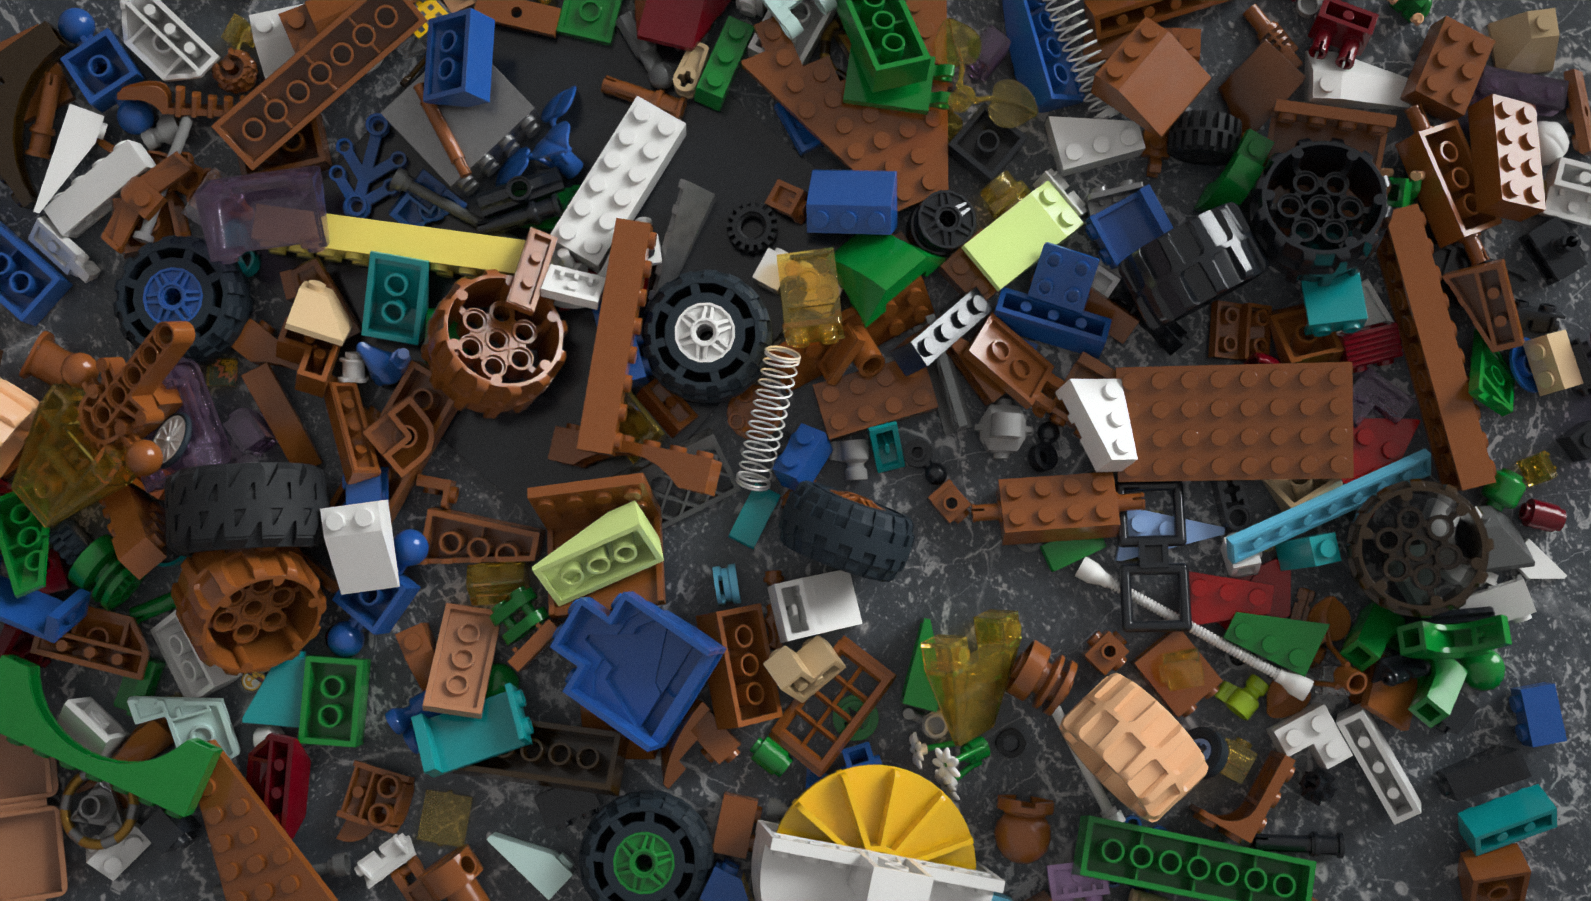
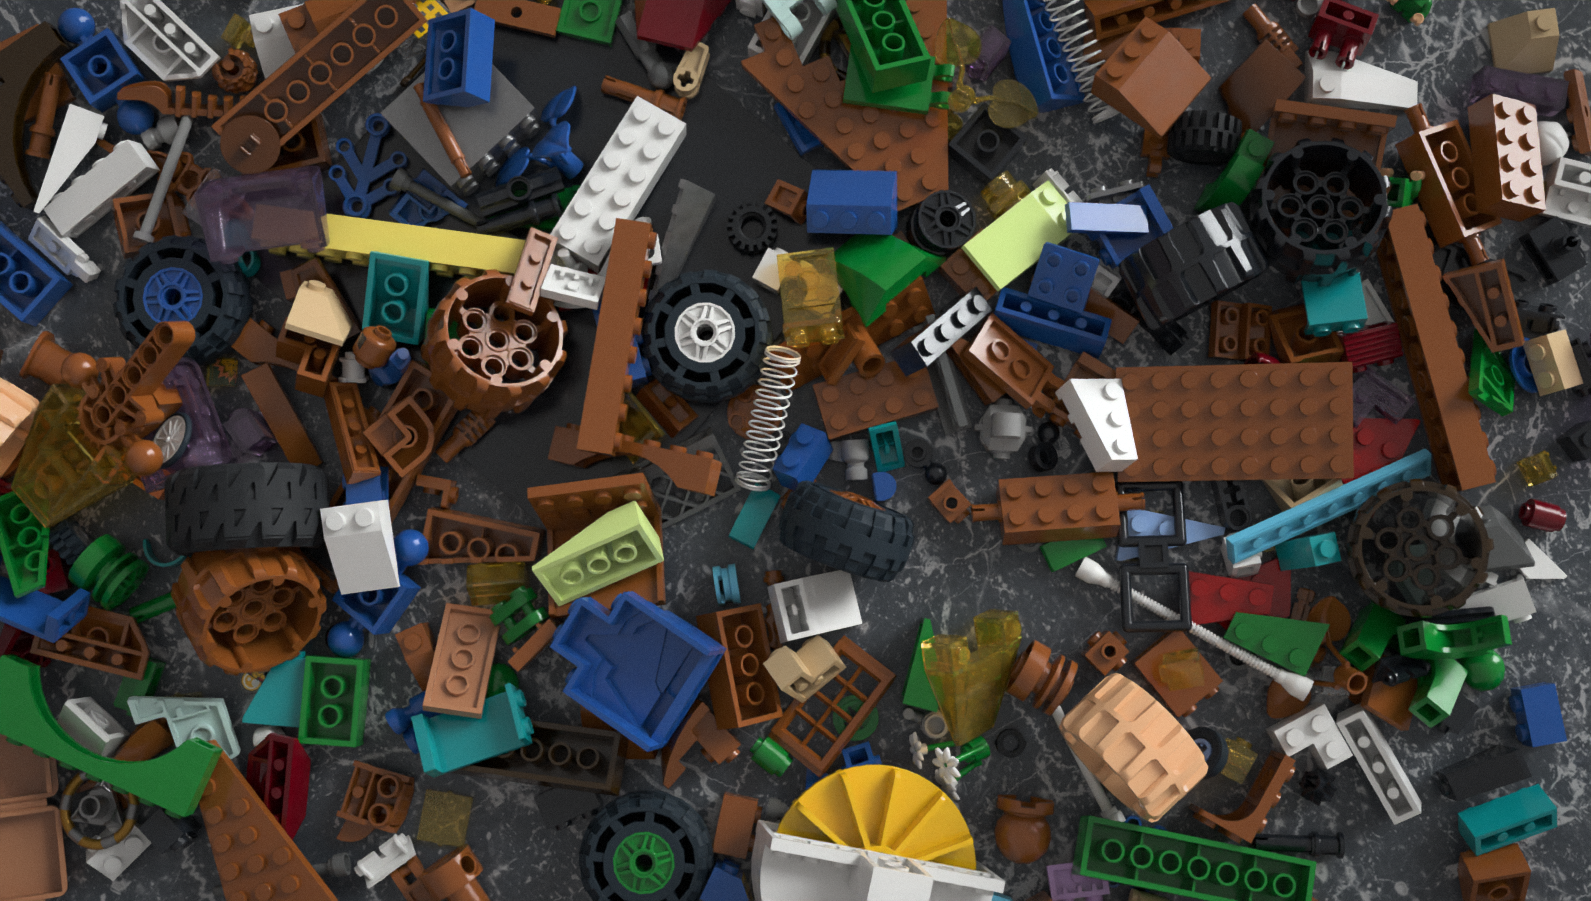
(136, 529): dark orange wedge -> none
(143, 198): dark orange plate -> none
(188, 670): white slope -> none
(250, 144): none -> reddish brown piece
(374, 347): none -> dark orange head
(465, 434): none -> dark orange hinge
(539, 865): light aqua slope -> none
(724, 63): green brick -> none
(883, 486): none -> blue brick
(1091, 143): white wedge -> none
(1106, 218): none -> tile
(1244, 700): lime piece -> none
(1447, 69): dark orange brick -> none
(1505, 491): green head -> none

